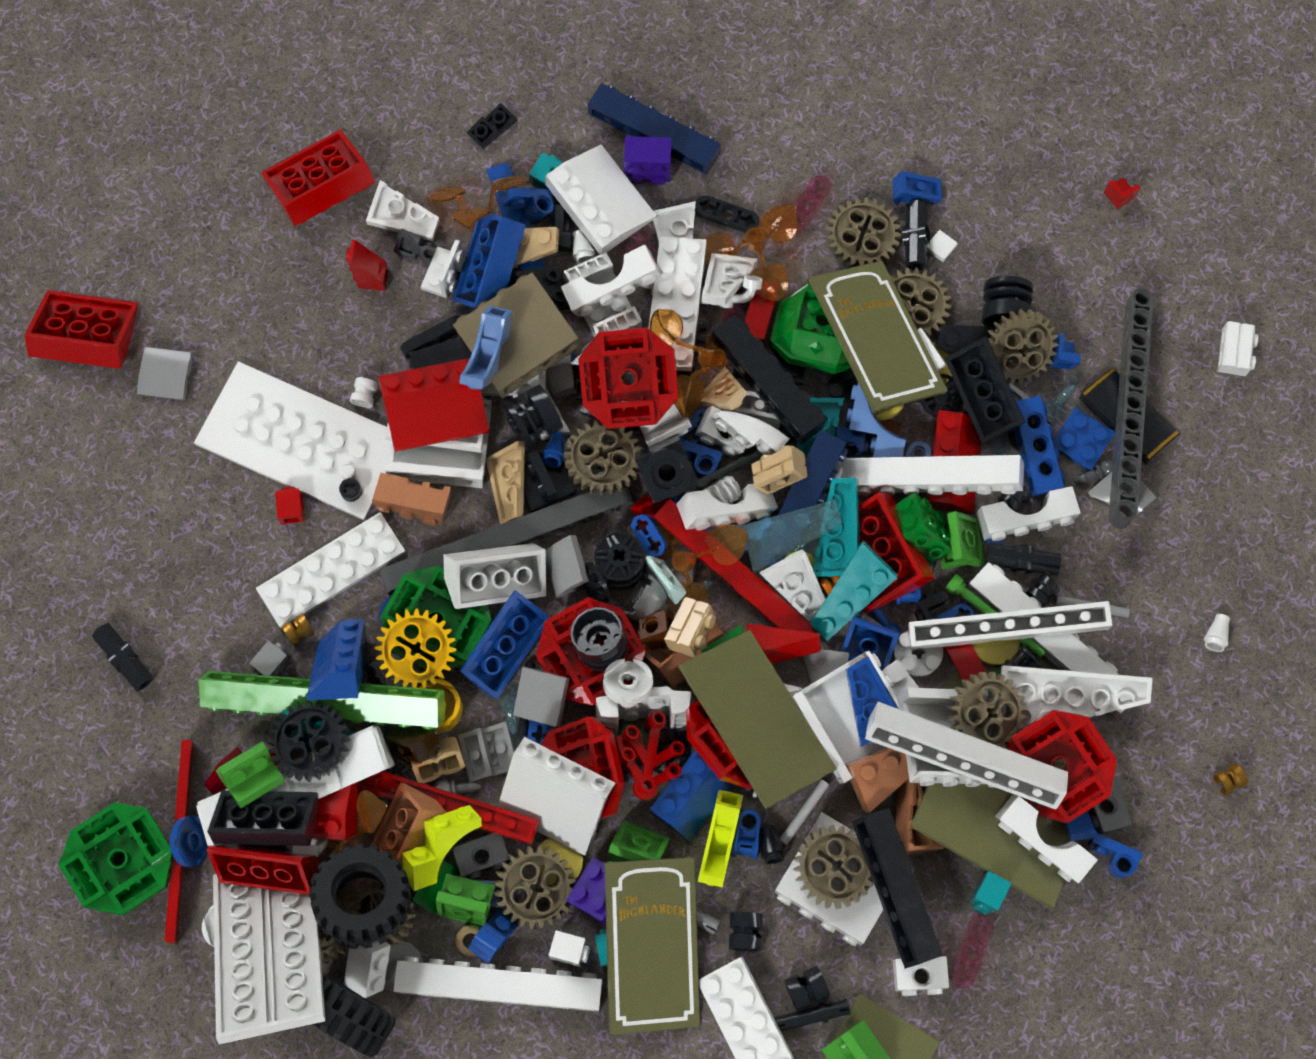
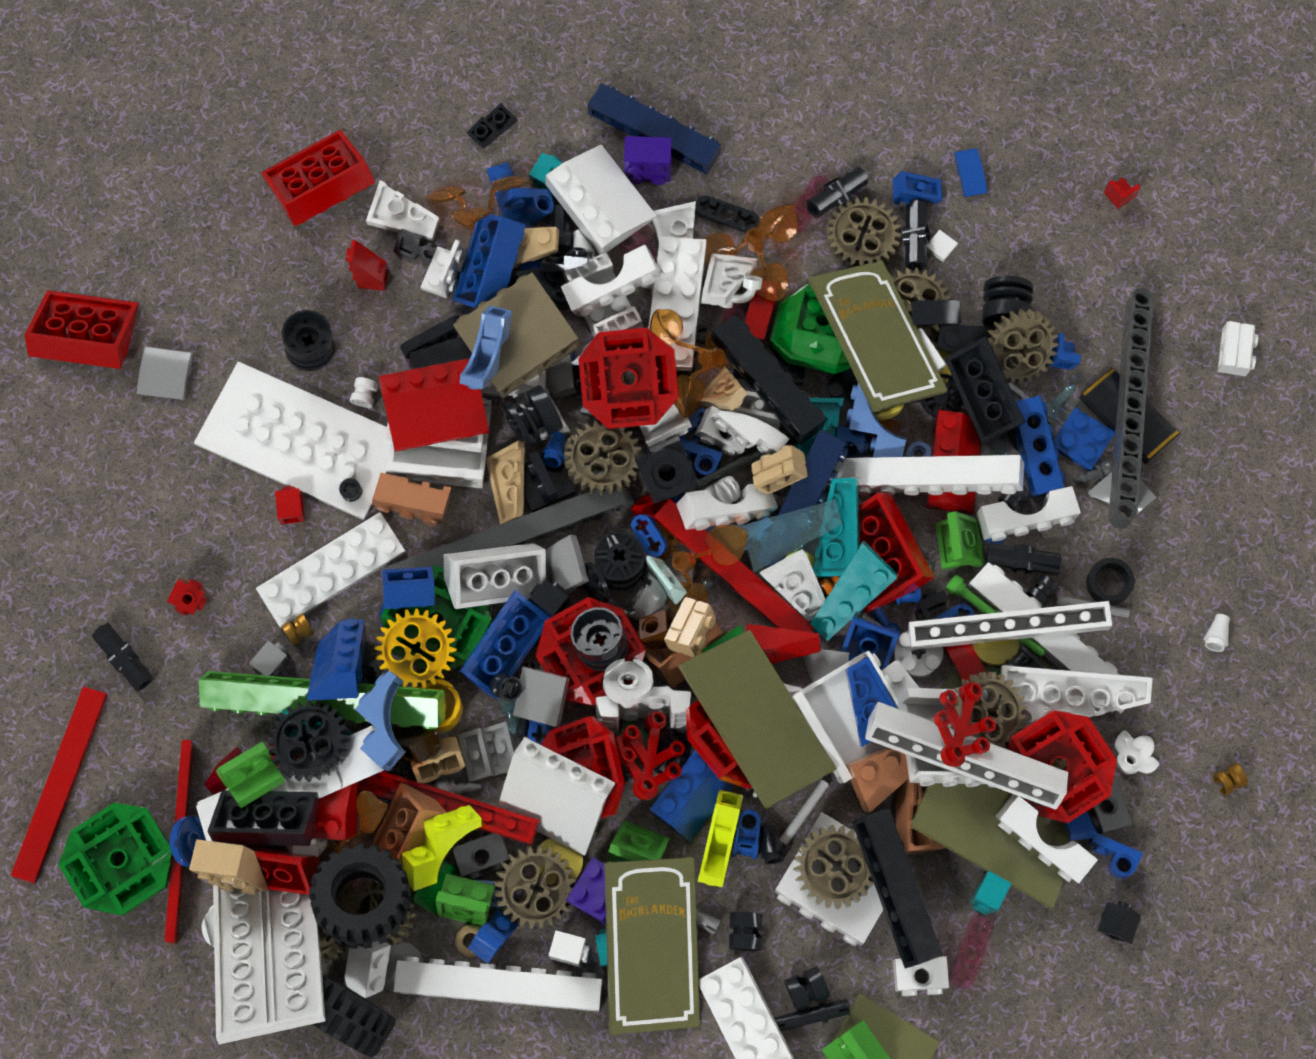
(59, 785): none -> red tile
(179, 599): none -> red brick
(228, 866): none -> tan slope
(301, 330): none -> black wheel
(376, 708): none -> medium blue arch
(408, 587): none -> blue brick
(511, 689): none -> black wheel
(549, 598): none -> black brick
(572, 259): none -> black slope
(837, 192): none -> black piece
(923, 527): green brick -> none
(936, 312): none -> black slope
(953, 752): none -> red plant
(971, 172): none -> blue slope
(1119, 922): none -> black brick
(1120, 566): none -> black tyre
(1137, 750): none -> white plate

